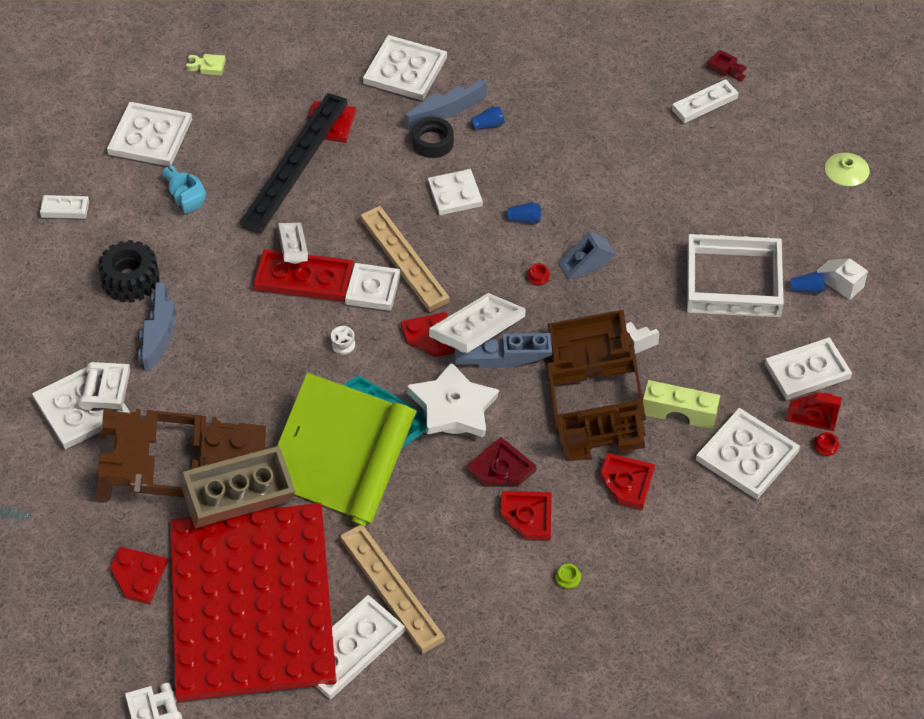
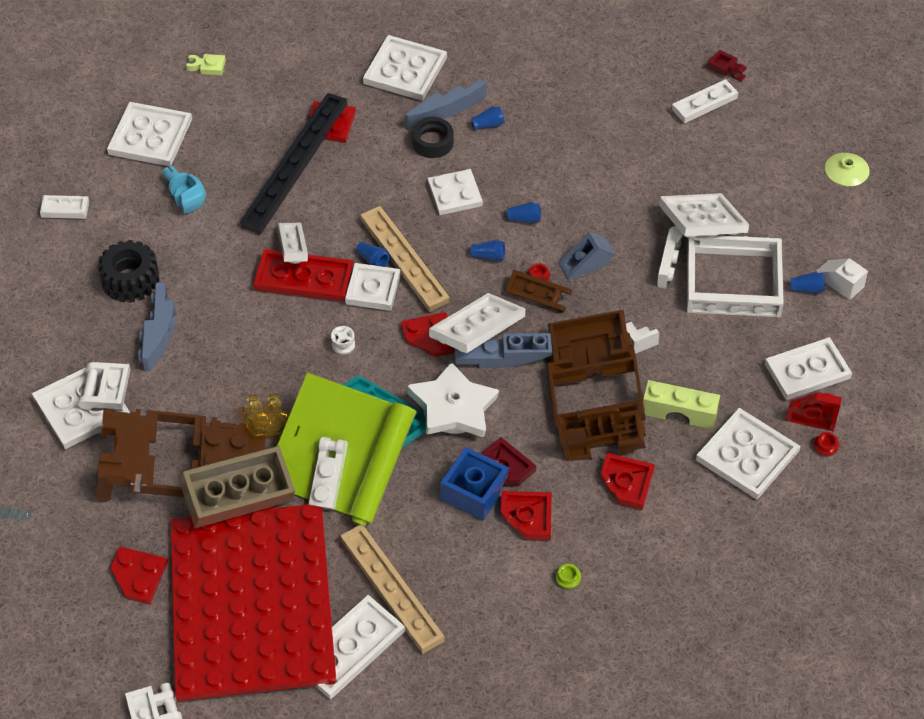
(265, 423): none -> clear yellow plate
(328, 473): none -> white plate
(373, 255): none -> blue cone
(473, 483): none -> blue slope
(490, 250): none -> blue cone
(536, 290): none -> reddish brown hinge
(670, 256): none -> white plate
(703, 215): none -> white plate

